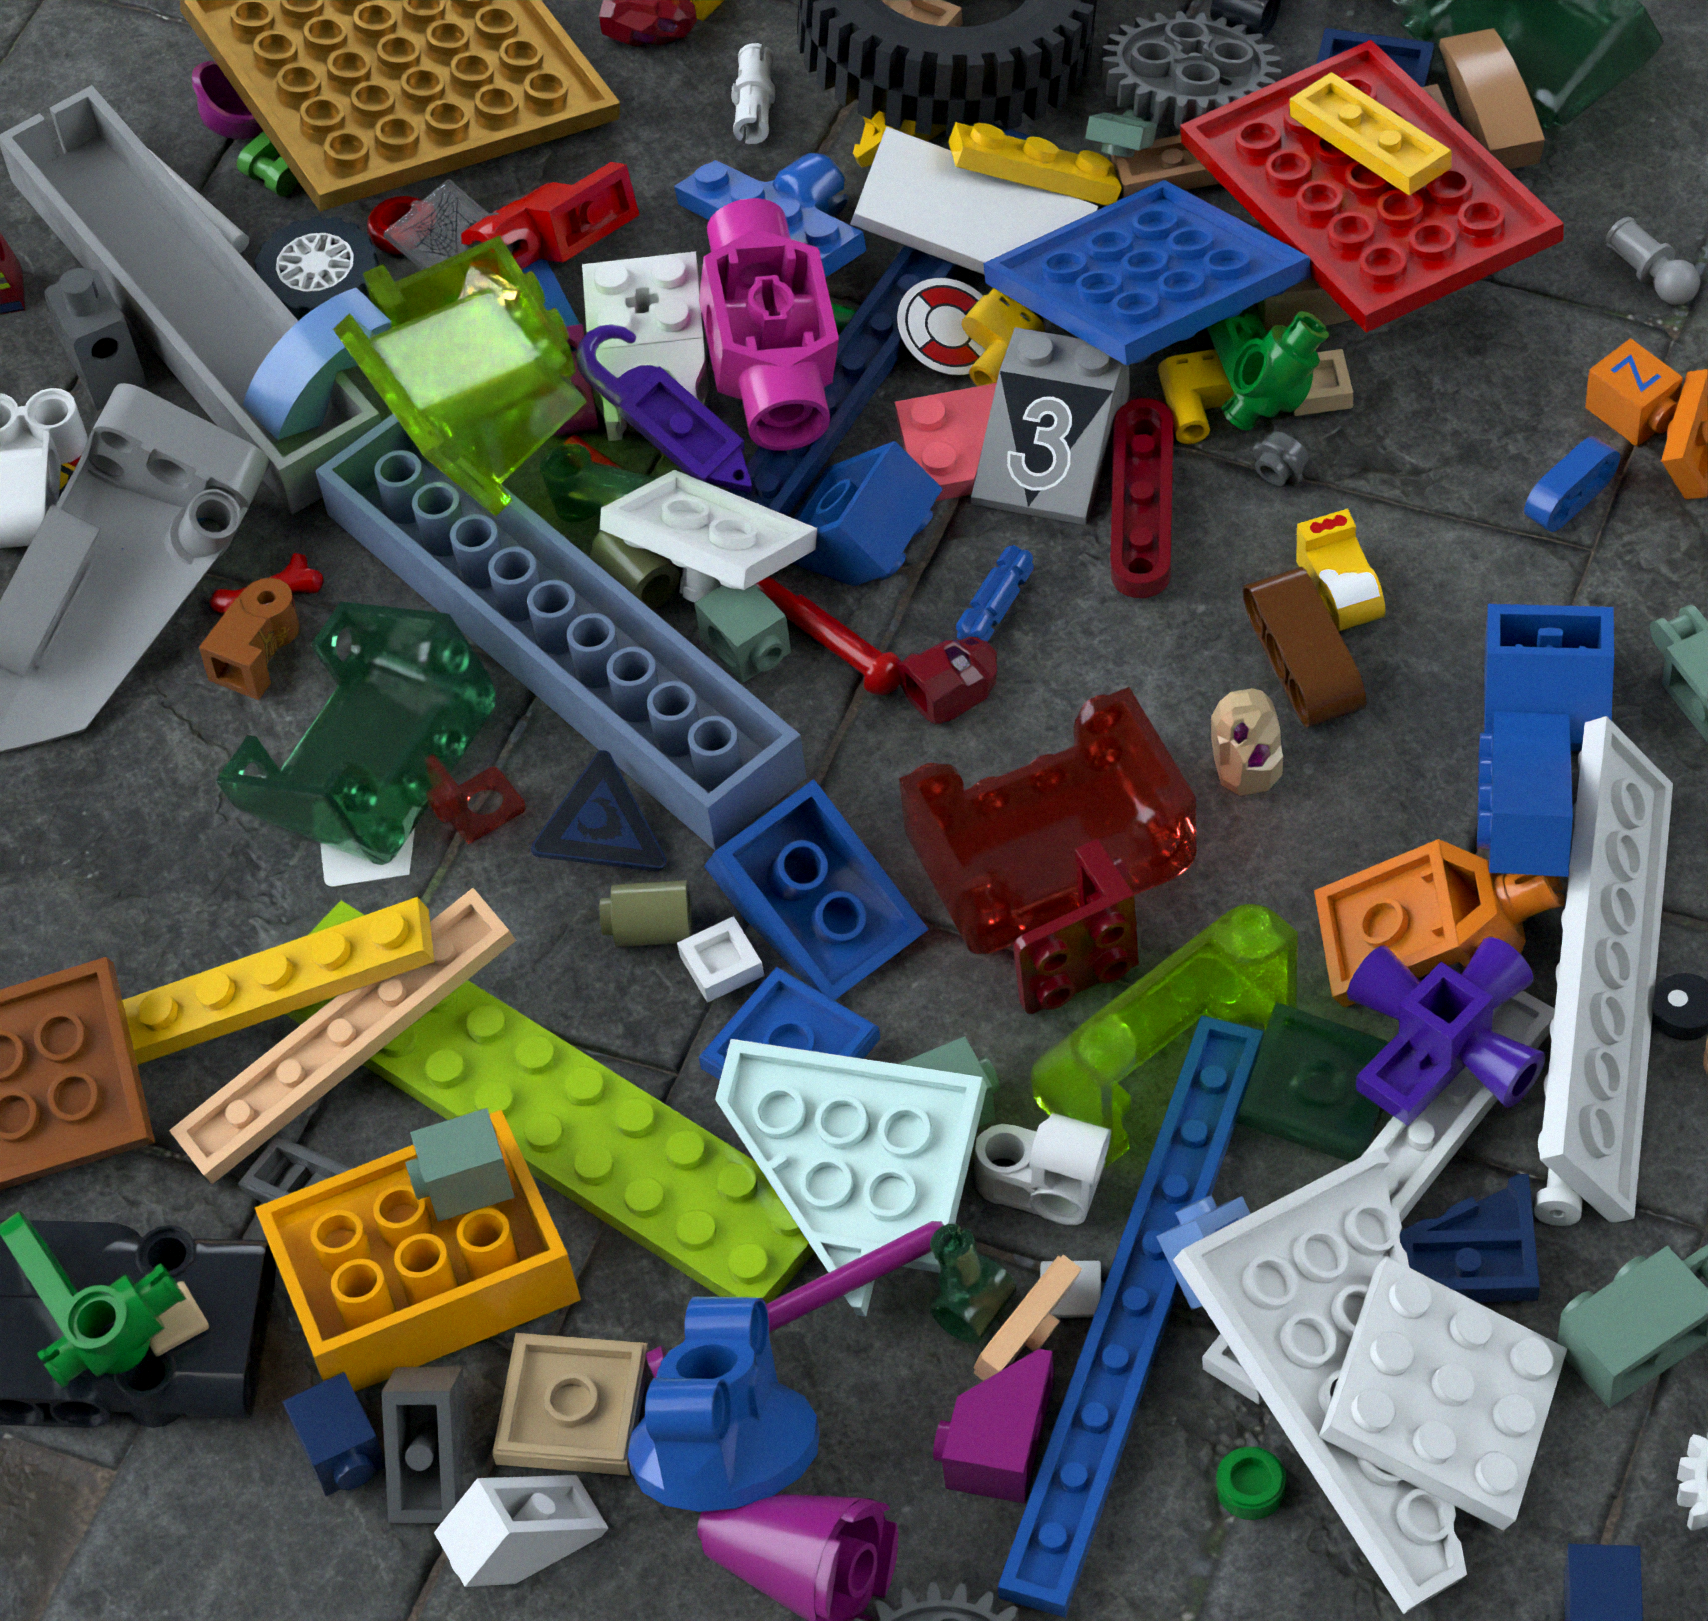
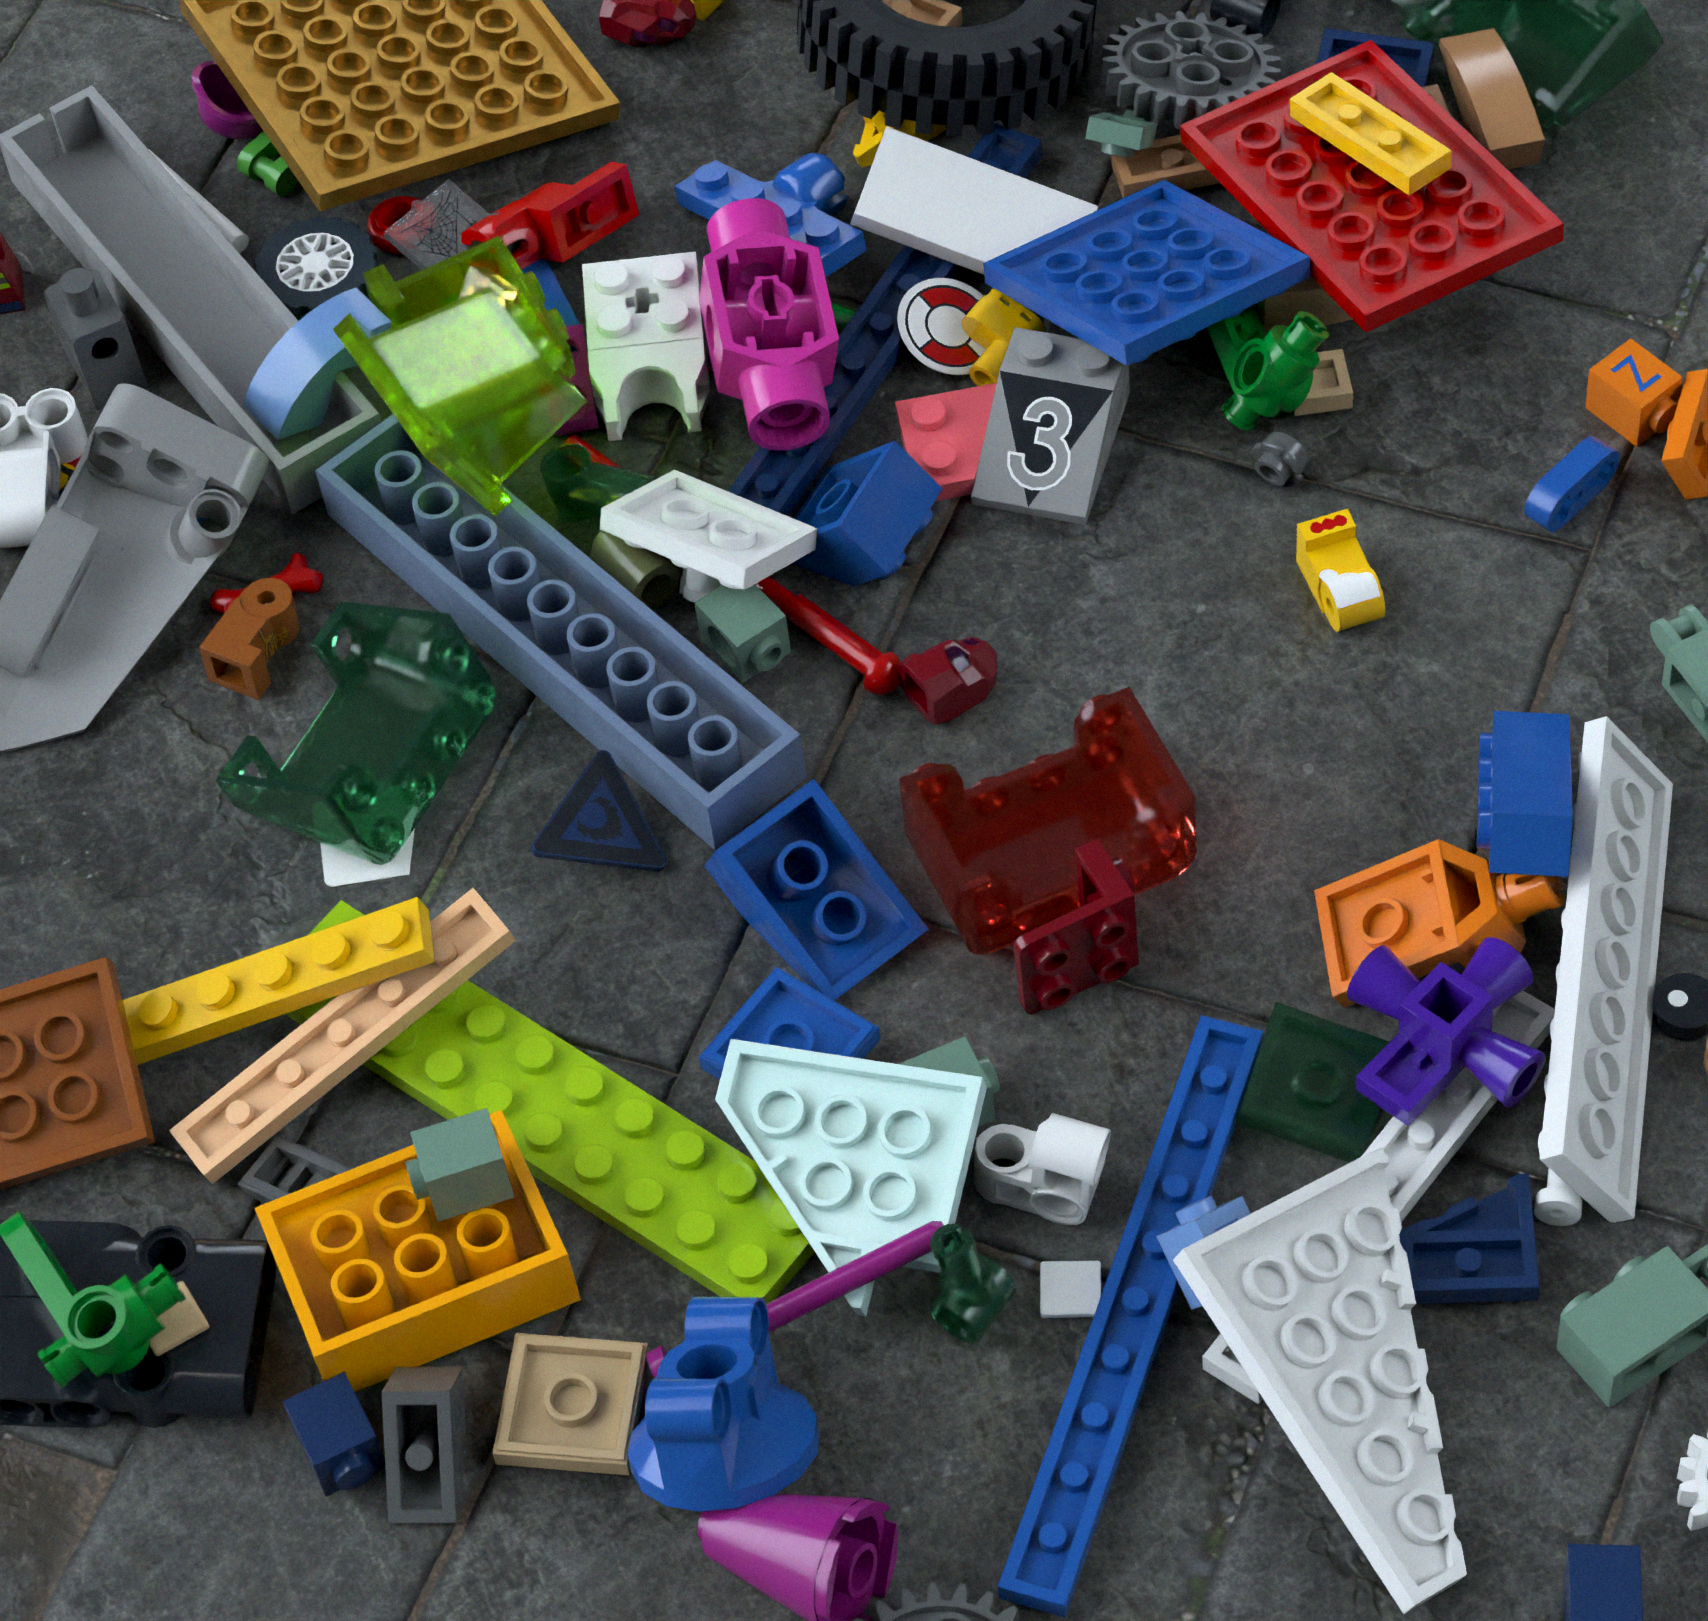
(452, 801): clear red bracket -> none
(517, 1527): white slope -> none
(647, 913): olive brick -> none
(666, 414): dark purple plate -> none
(720, 959): white plate -> none
(753, 93): white pin -> none
(996, 594): blue axle -> none
(998, 1431): magenta slope -> none
(1031, 1320): light nougat plate -> none
(1034, 163): yellow plate -> none
(1142, 498): dark red plate -> none
(1191, 390): yellow piece -> none
(1224, 972): clear neon green windscreen -> none
(1247, 742): tan rock -> none
(1251, 1483): green tile -> none
(1304, 647): reddish brown beam -> none
(1444, 1393): white plate -> none
(1549, 663): blue slope -> none
(1673, 279): light grey pin -> none

